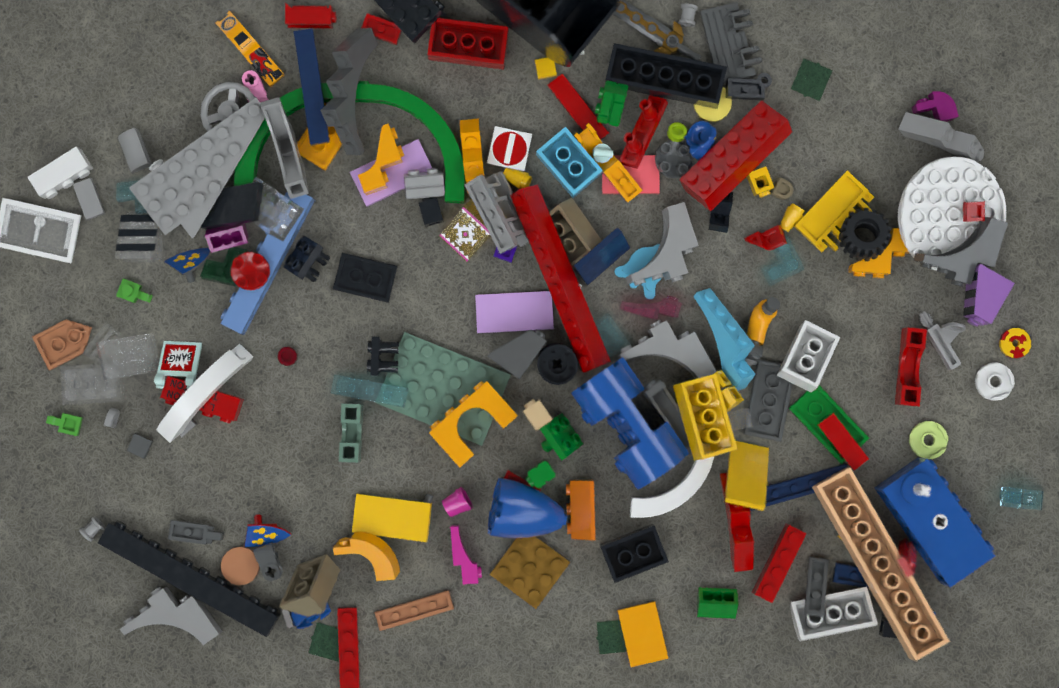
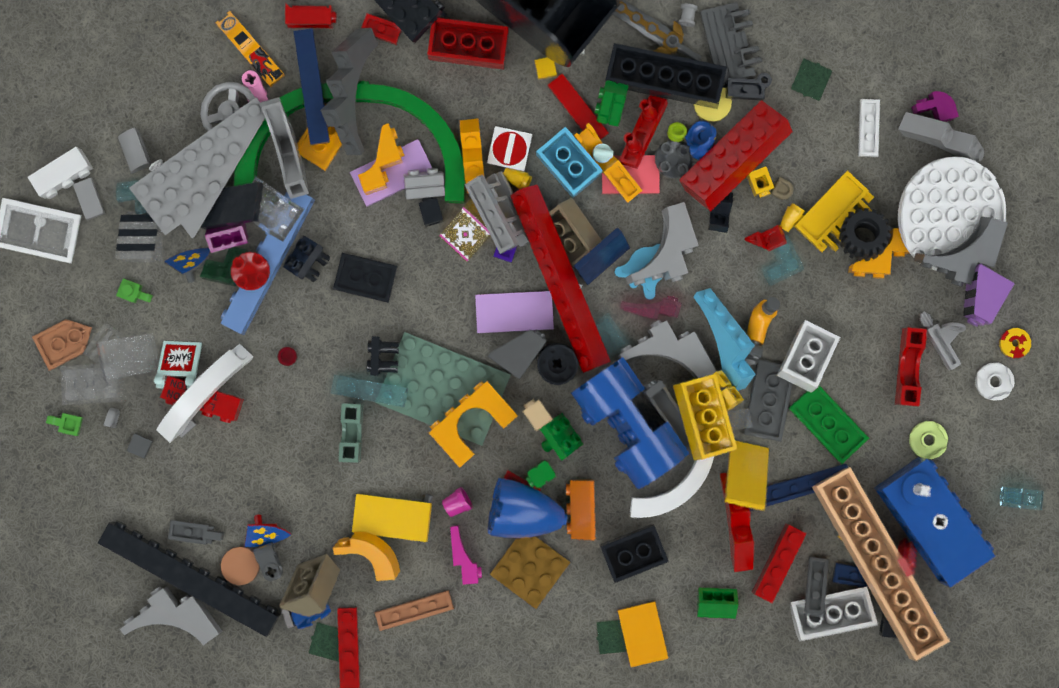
(92, 529): light grey bush -> none
(843, 441): red tile -> none
(869, 128): none -> white tile
(973, 211): plate -> none

